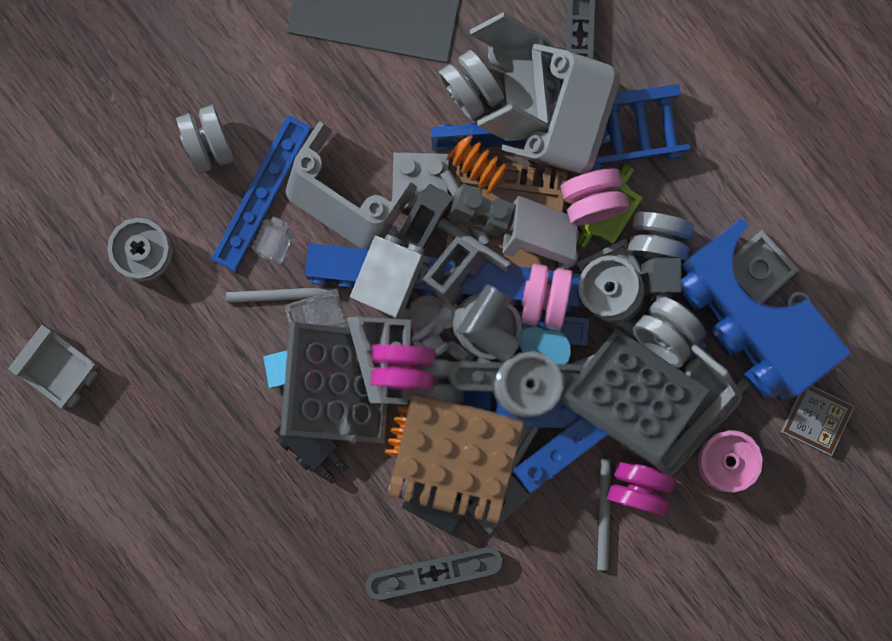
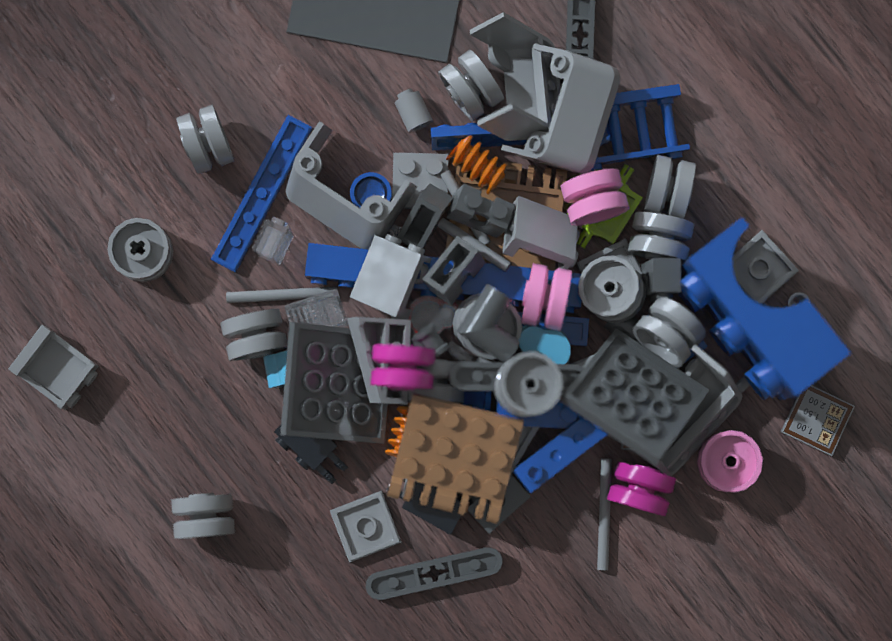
(202, 514): none -> light grey wheel
(254, 335): none -> light grey wheel
(365, 526): none -> light grey tile
(369, 185): none -> blue piece
(413, 110): none -> light grey brick
(672, 189): none -> light grey wheel

